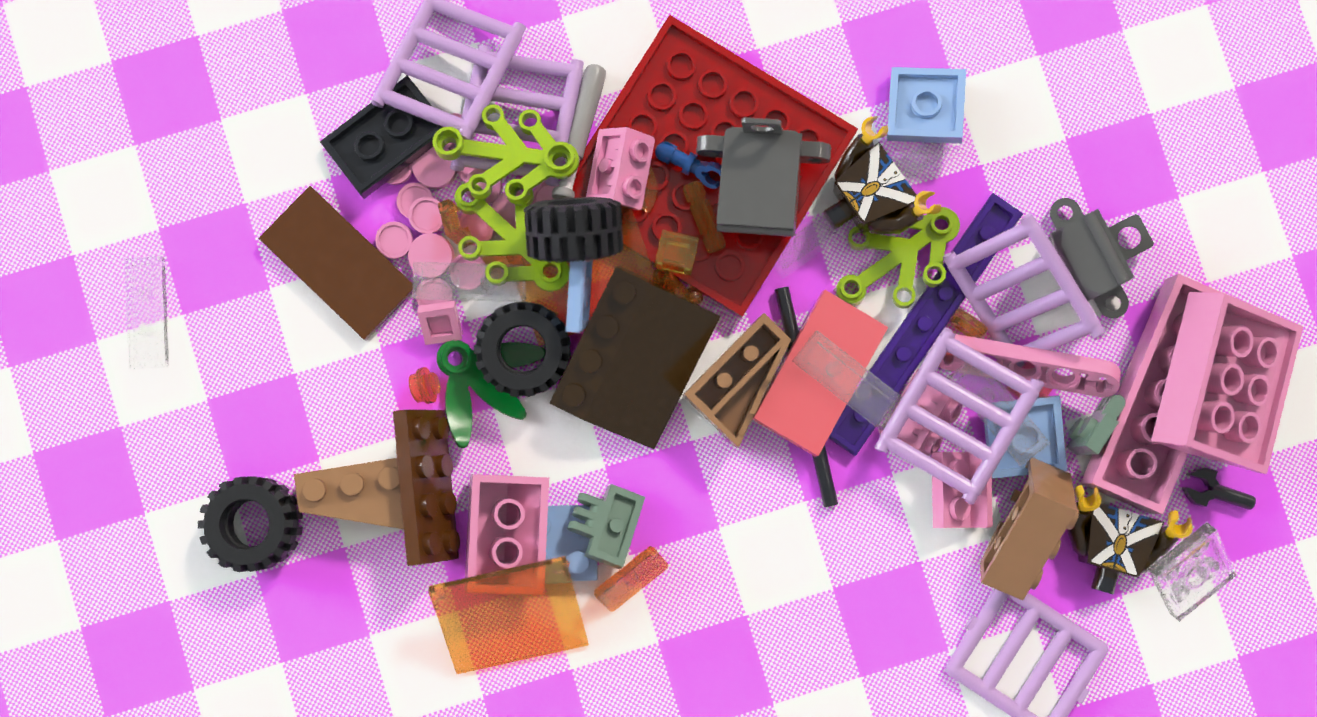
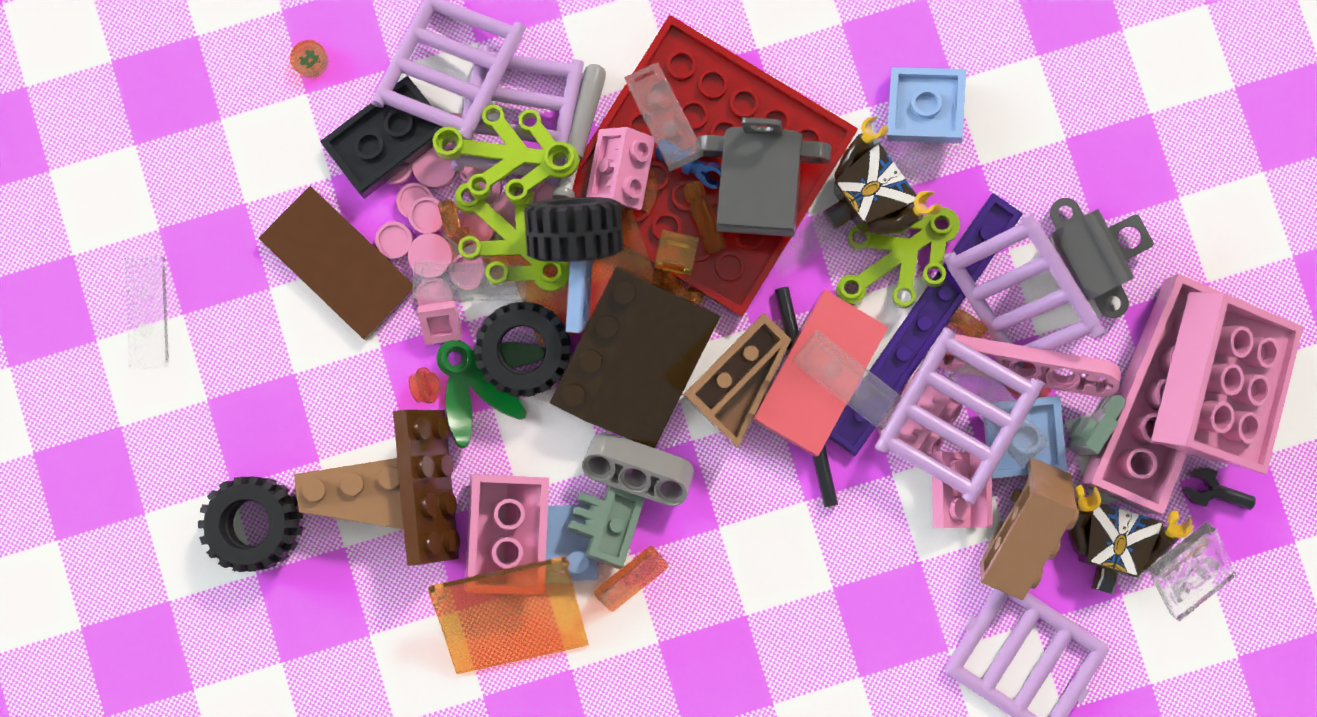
(309, 59): none -> clear orange tile
(638, 469): none -> light grey beam
(664, 116): none -> clear tile

